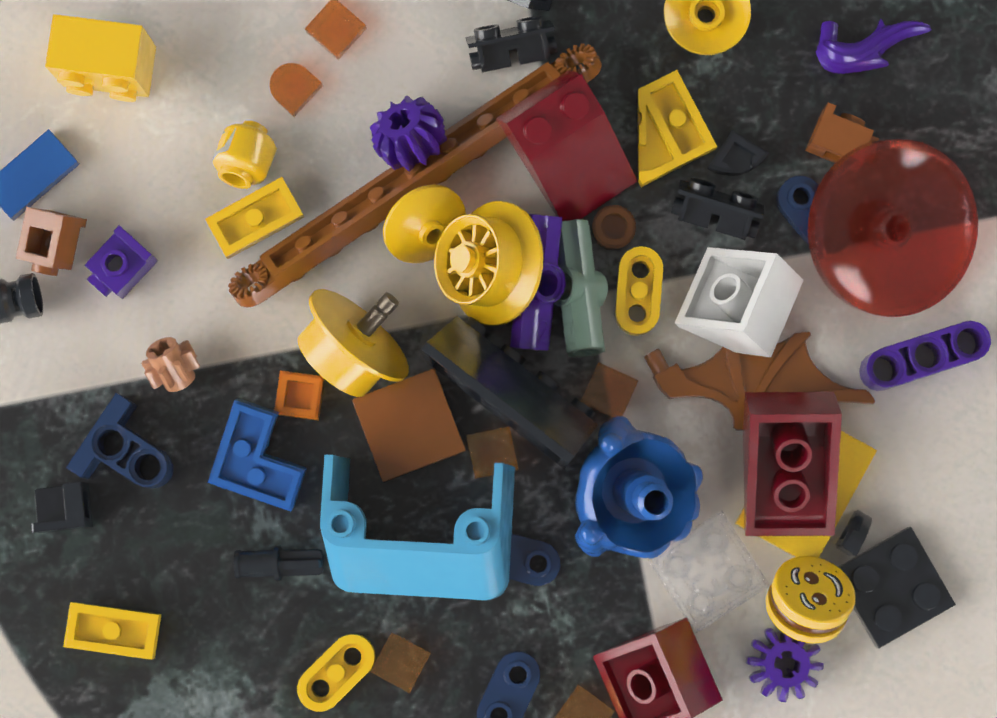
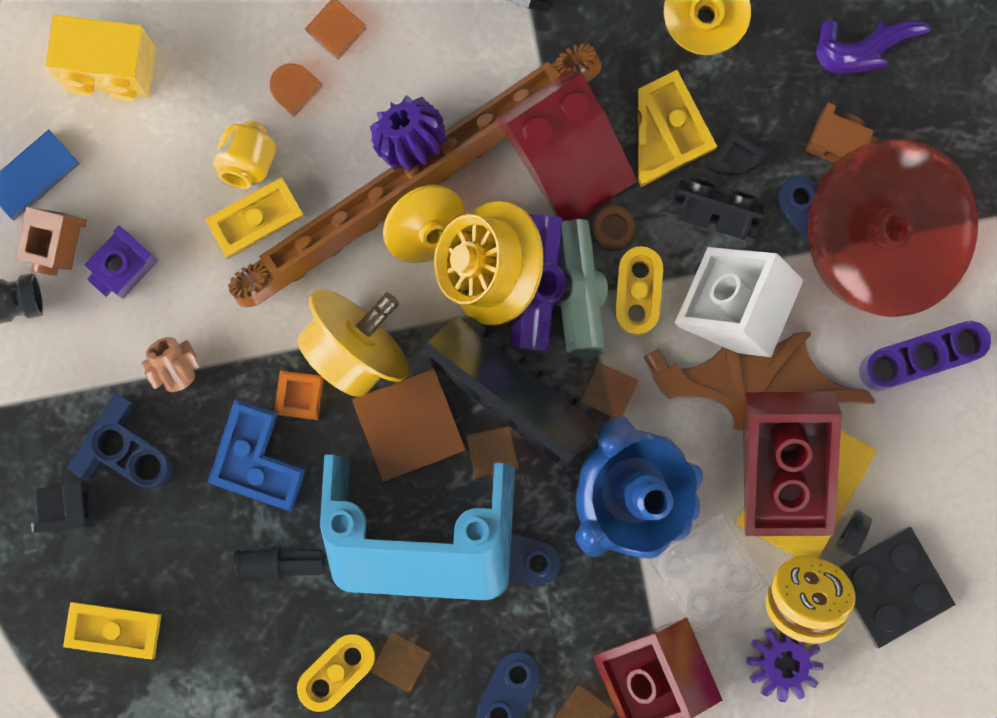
(527, 38): black hinge -> none

